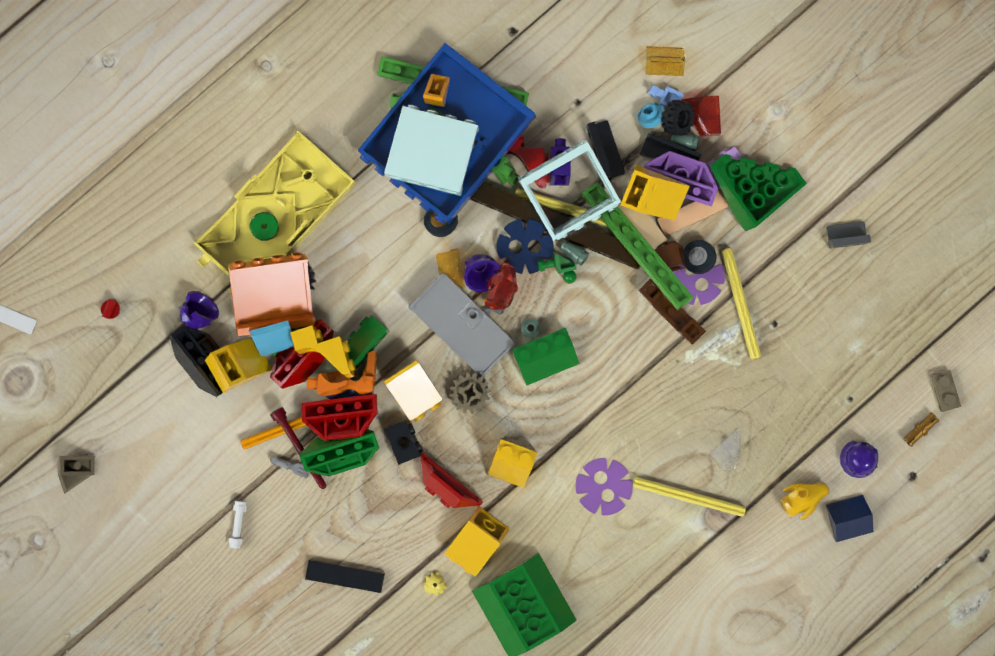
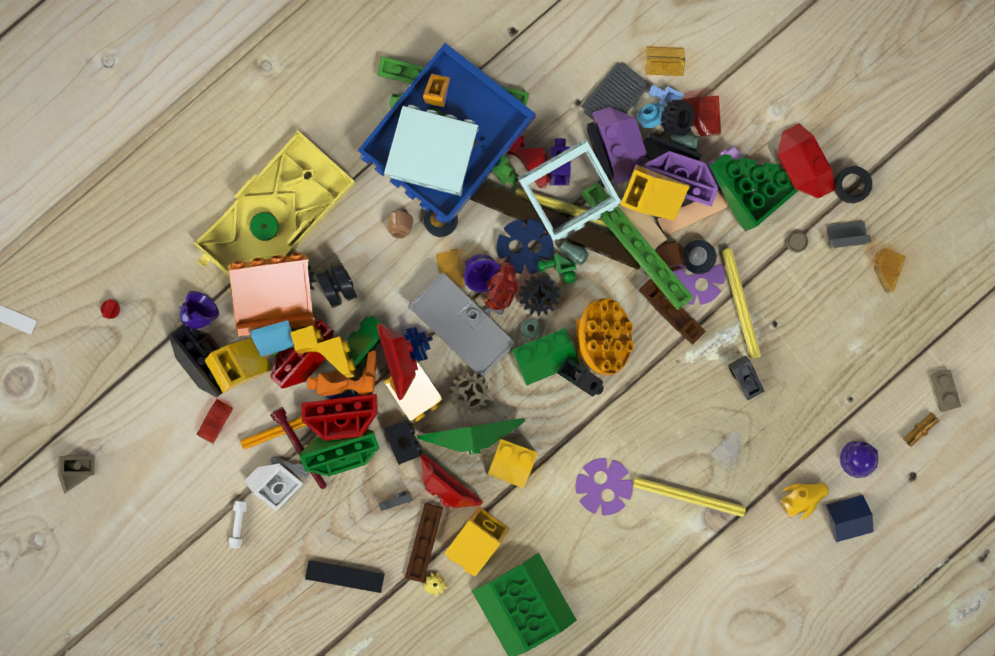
(214, 421): none -> clear red slope
(273, 484): none -> white slope
(337, 283): none -> black wheel
(399, 359): none -> red wedge
(400, 223): none -> medium nougat head
(400, 498): none -> dark grey plate
(419, 343): none -> clear blue hips
(424, 542): none -> reddish brown tile
(473, 437): none -> green slope
(530, 295): none -> black gear
(586, 381): none -> black torso
(604, 336): none -> light orange bracket
(617, 90): none -> dark grey window
(620, 142): none -> medium lavender wedge
(746, 377): none -> black plate
(797, 241): none -> dark tan piece
(805, 162): none -> red wedge
(867, 184): none -> black tyre
(888, 268): none -> clear yellow slope

